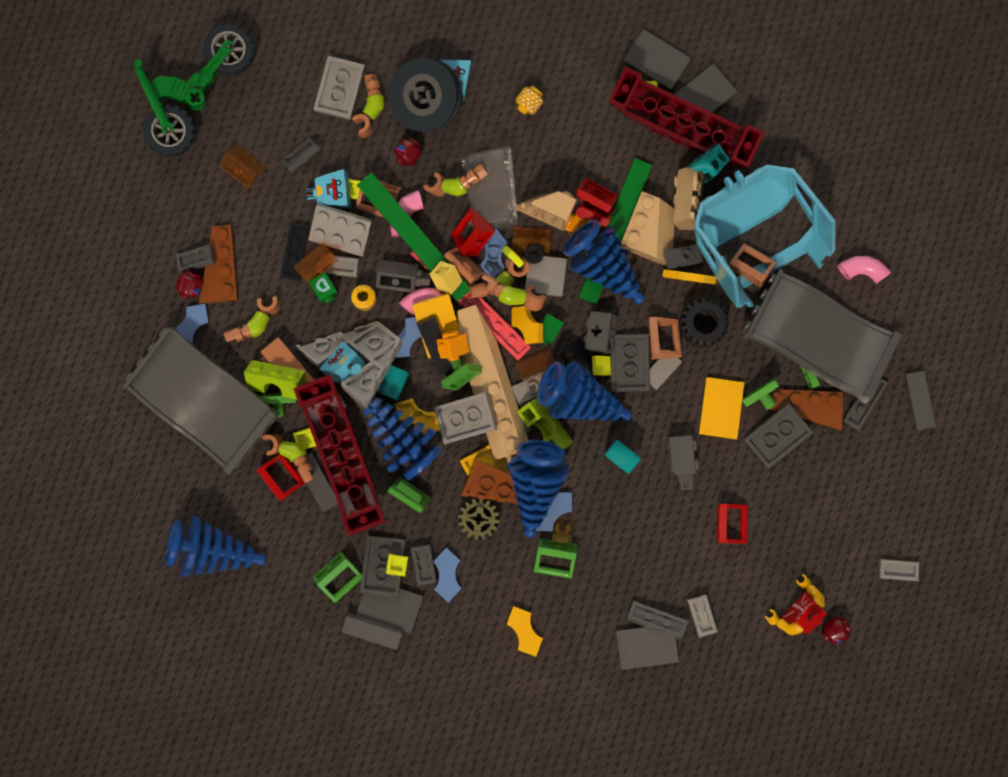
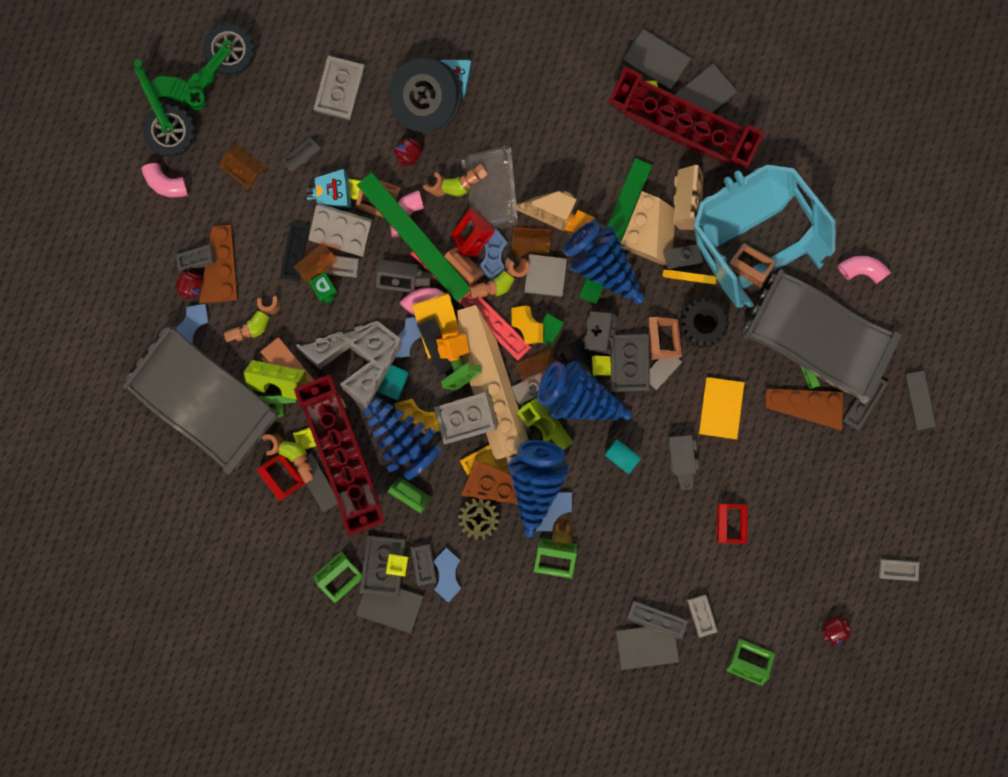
(163, 184): none -> bright pink cylinder
(202, 549): blue plant -> none
(342, 363): medium azure torso -> none
(363, 297): yellow head -> none
(372, 631): dark grey tile -> none
(373, 107): nougat piece -> none
(446, 277): light yellow panel -> none
(512, 256): neon yellow tile -> none
(515, 296): nougat piece -> none
(528, 640): yellow tile -> none
(529, 100): yellow head -> none
(534, 248): black plate -> none
(596, 195): red plate -> none
(602, 217): red plate -> none
(710, 162): teal piece -> none
(748, 670): none -> bright green tile
(762, 394): bright green tile -> none
(778, 435): dark grey tile -> none
(804, 613): torso -> none

